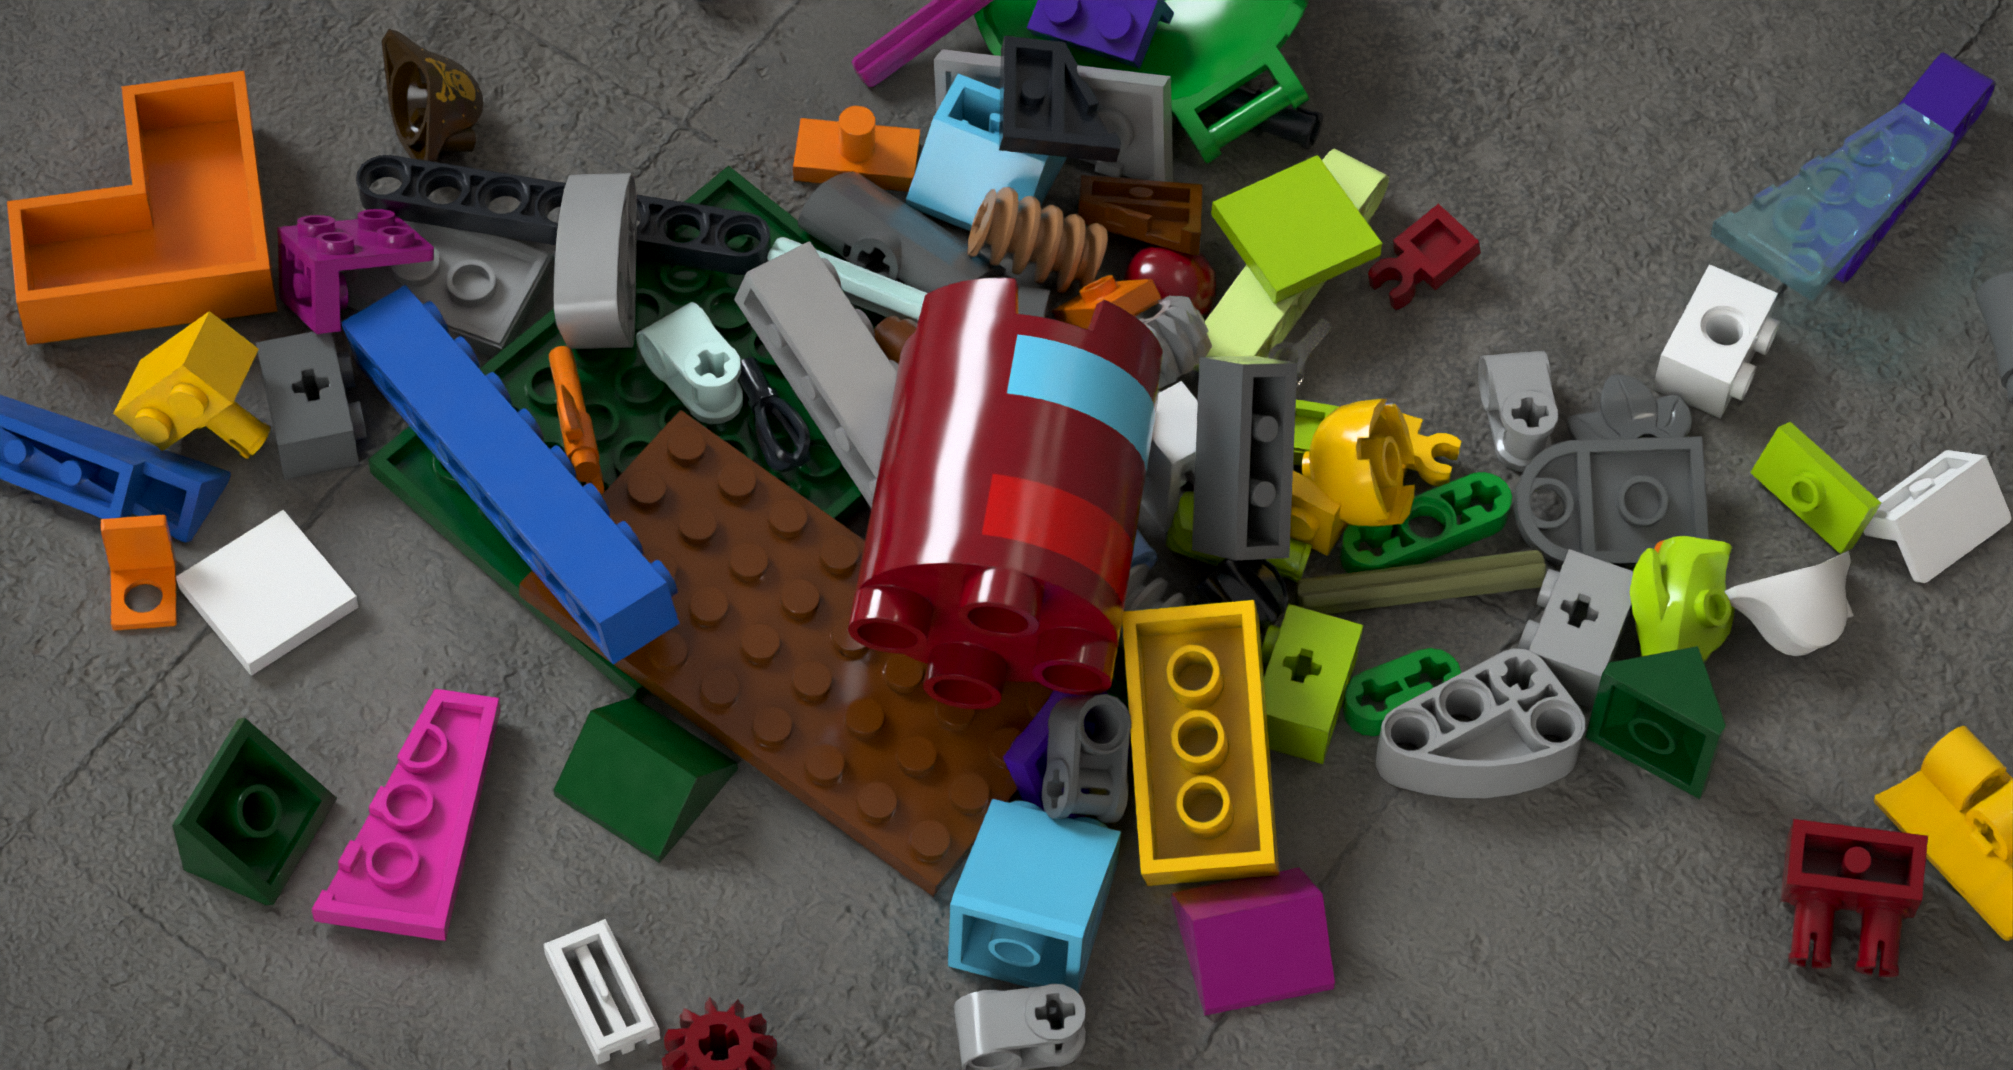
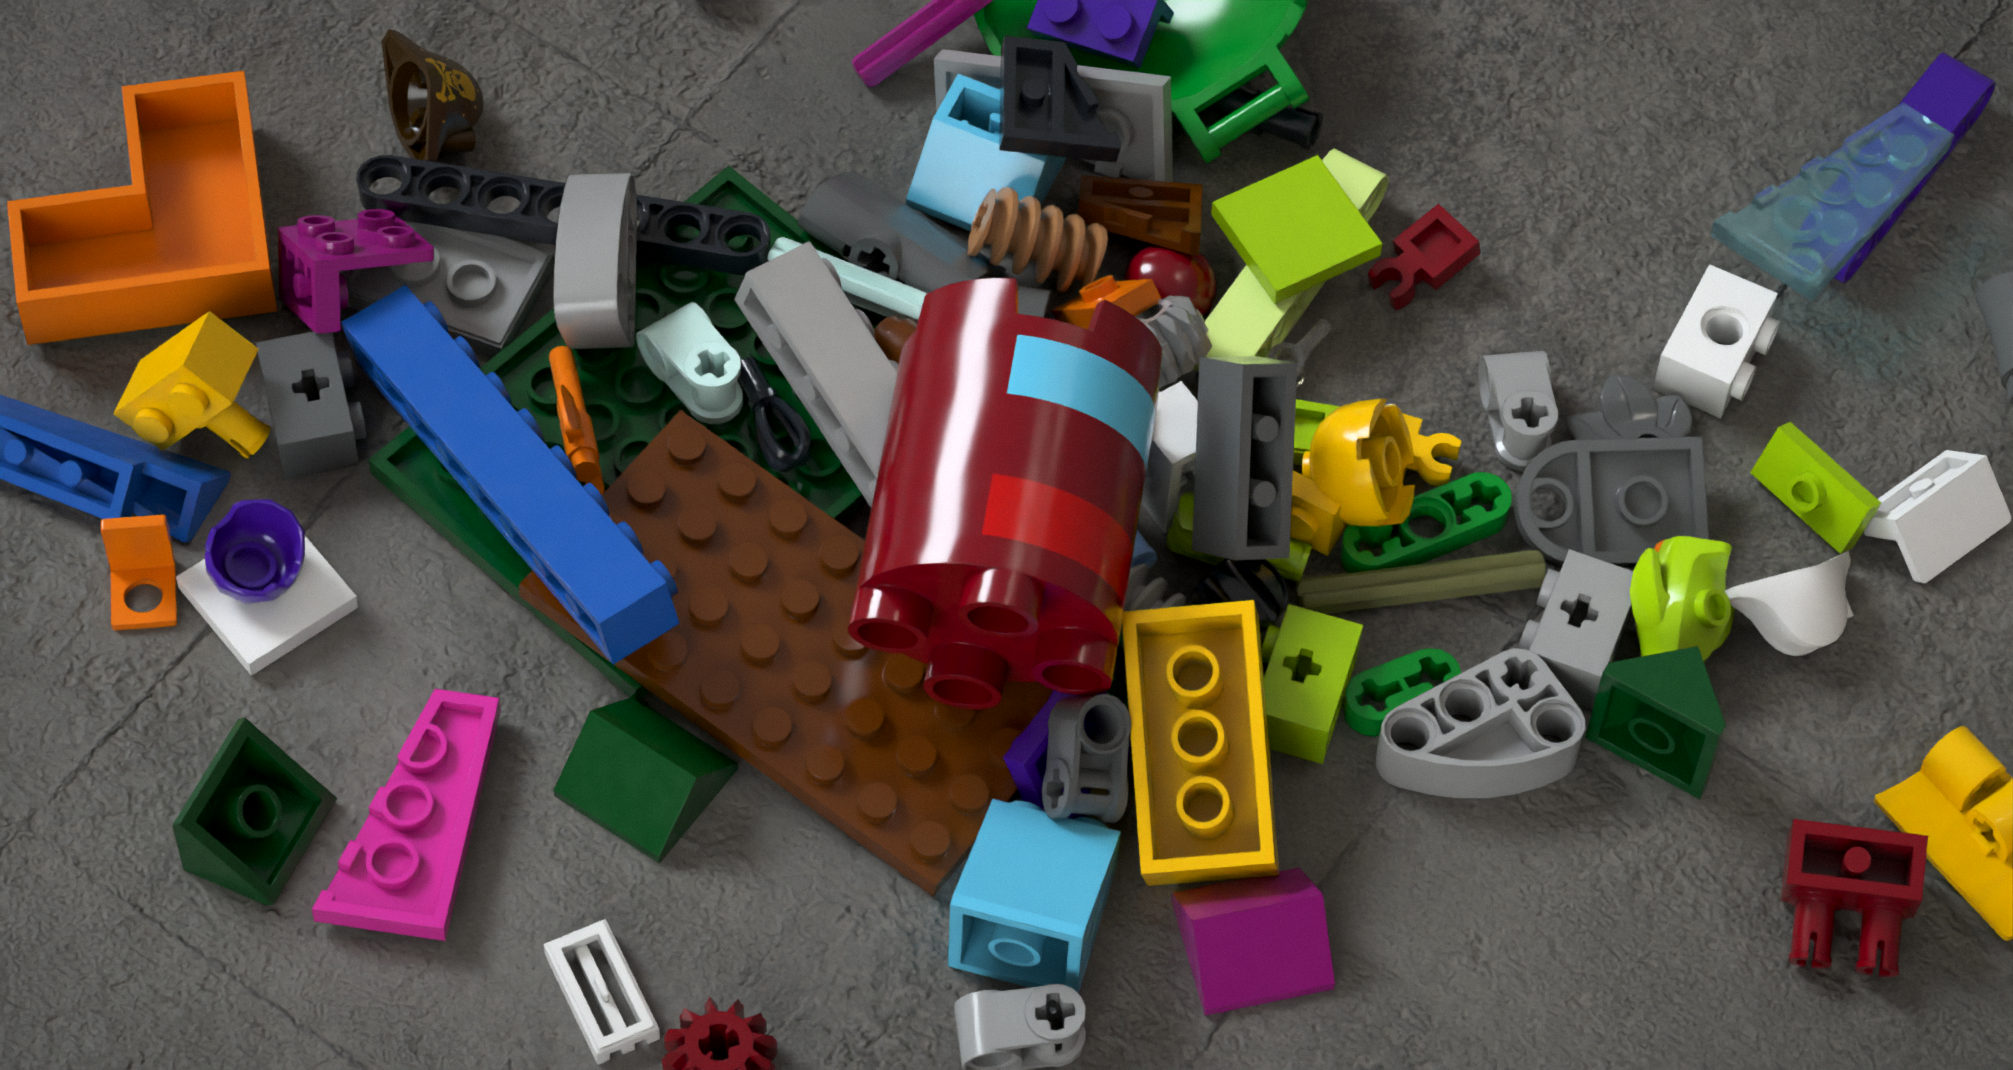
(255, 551): none -> dark purple hair
(857, 145): orange tile -> none

